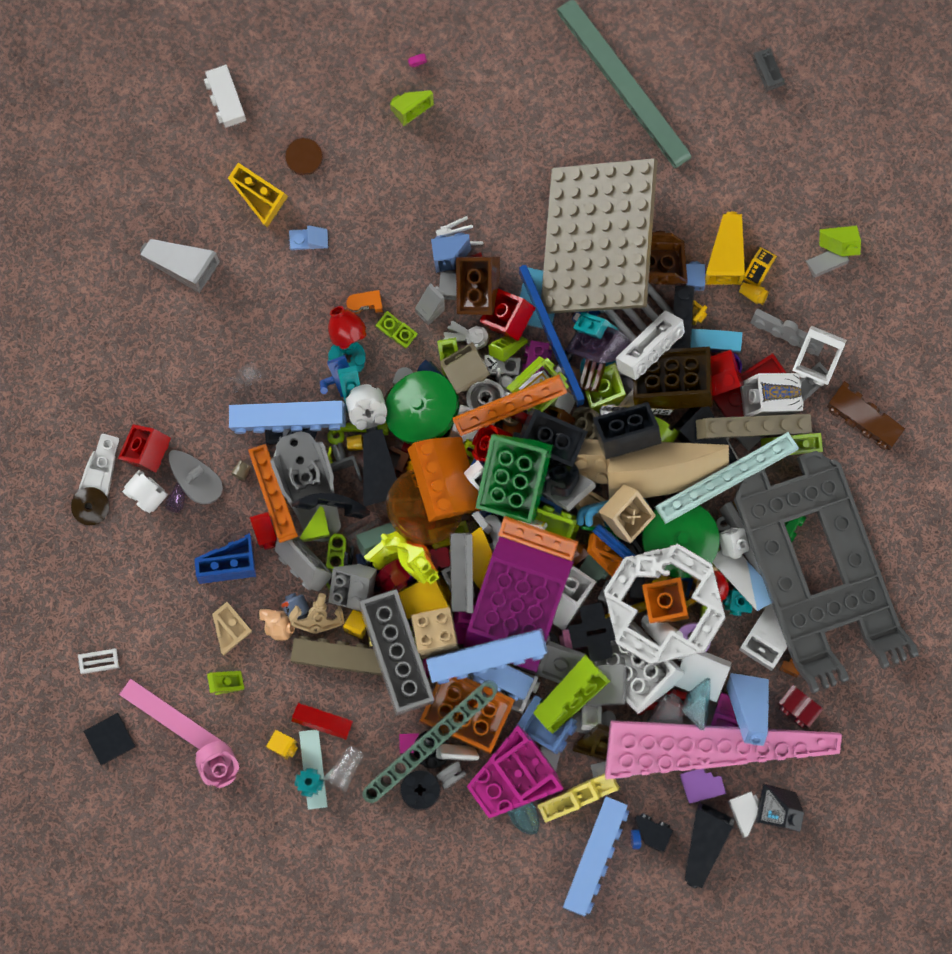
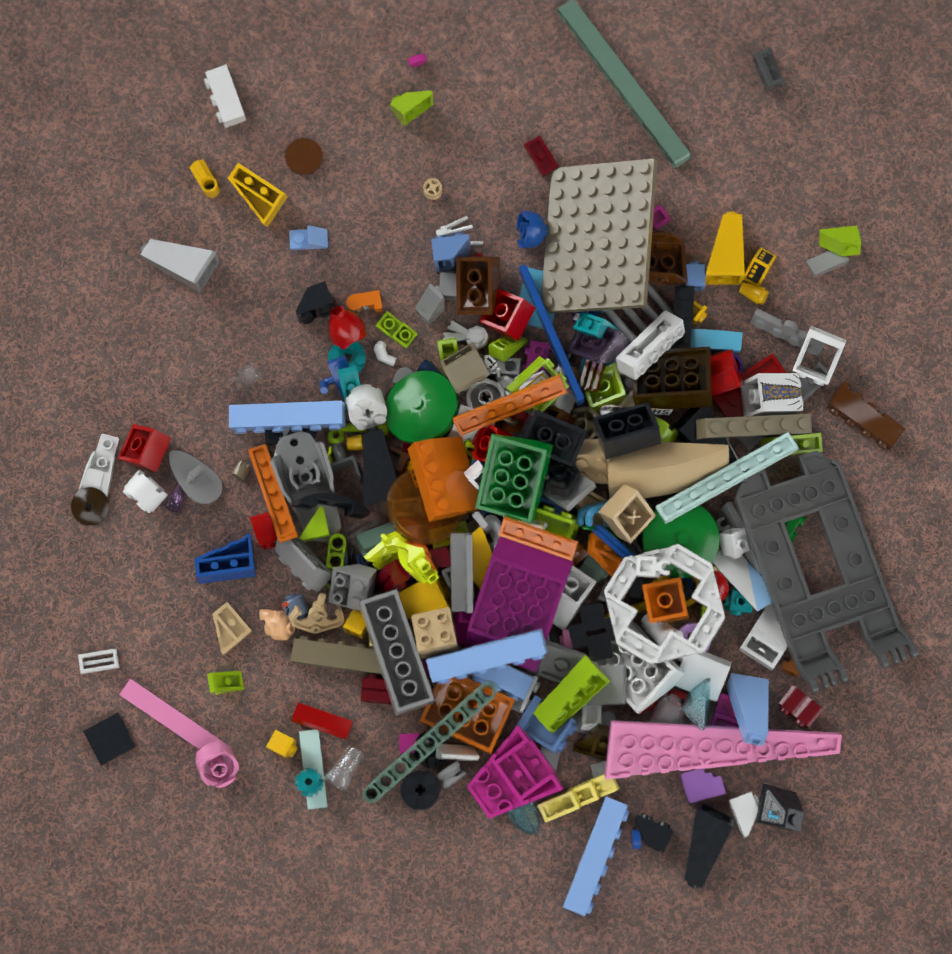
(205, 178): none -> yellow piece
(314, 303): none -> black slope
(374, 690): none -> dark red brick
(381, 354): none -> white arm
(431, 185): none -> tan wheel
(531, 229): none -> blue cylinder
(541, 156): none -> dark red plate
(660, 217): none -> dark pink tile

